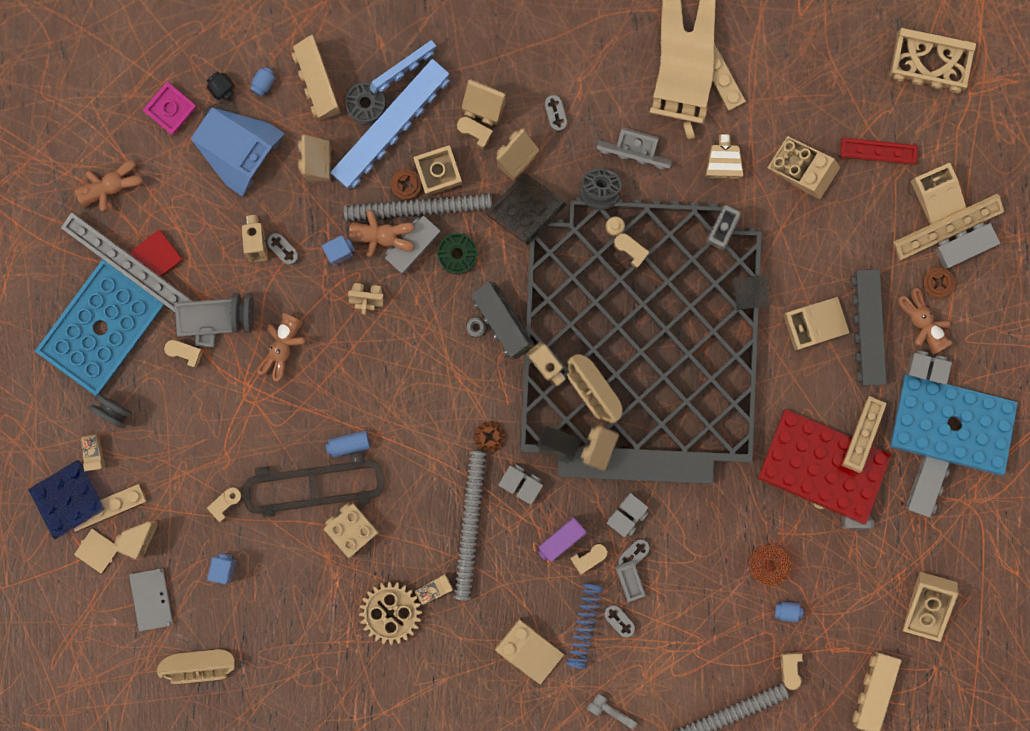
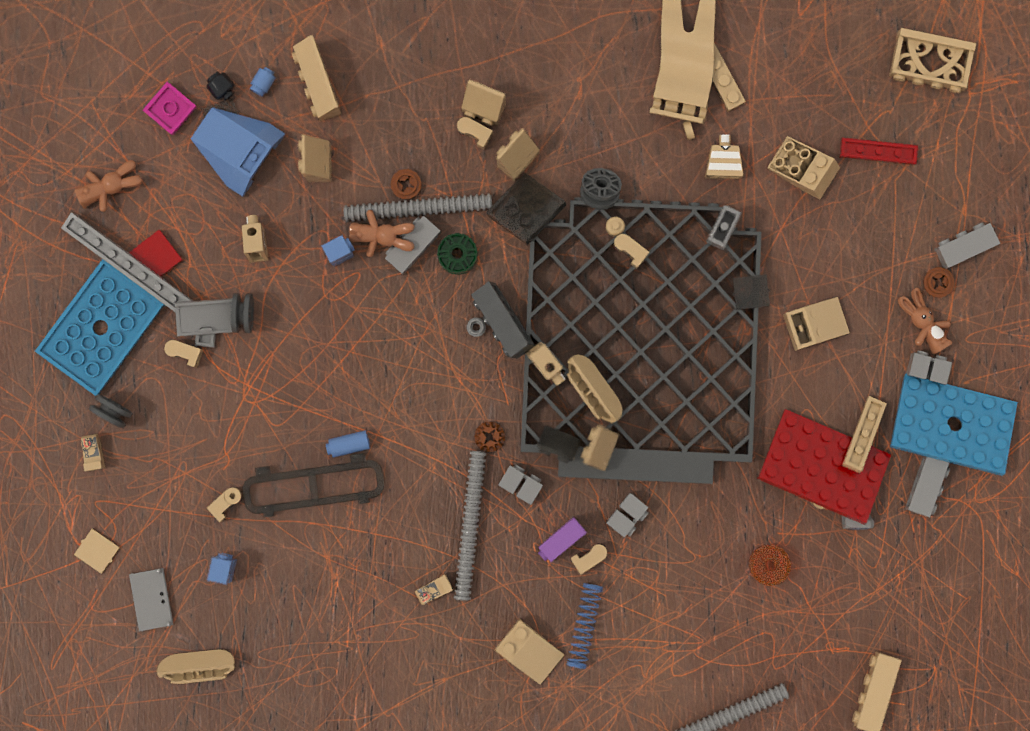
(66, 499): clear blue plate -> none
(117, 504): tan plate -> none
(136, 540): tan slope -> none
(279, 252): light grey beam -> none
(279, 350): nougat animal -> none
(350, 529): tan brick -> none
(362, 115): dark grey wheel -> none
(366, 300): tan hips -> none
(378, 626): tan gear -> none
(391, 124): light blue brick -> none
(397, 71): light blue plate -> none
(438, 170): tan brick -> none
(551, 114): light grey beam -> none
(599, 705): light grey brick -> none
(623, 618): light grey beam -> none
(630, 551): light grey beam -> none
(630, 581): light grey tile -> none
(635, 146): light grey bracket -> none
(788, 611): medium blue brick -> none
(789, 669): tan leg -> none
(869, 327): dark grey brick -> none
(930, 606): tan slope -> none
(939, 193): tan slope -> none
(948, 226): tan tile -> none

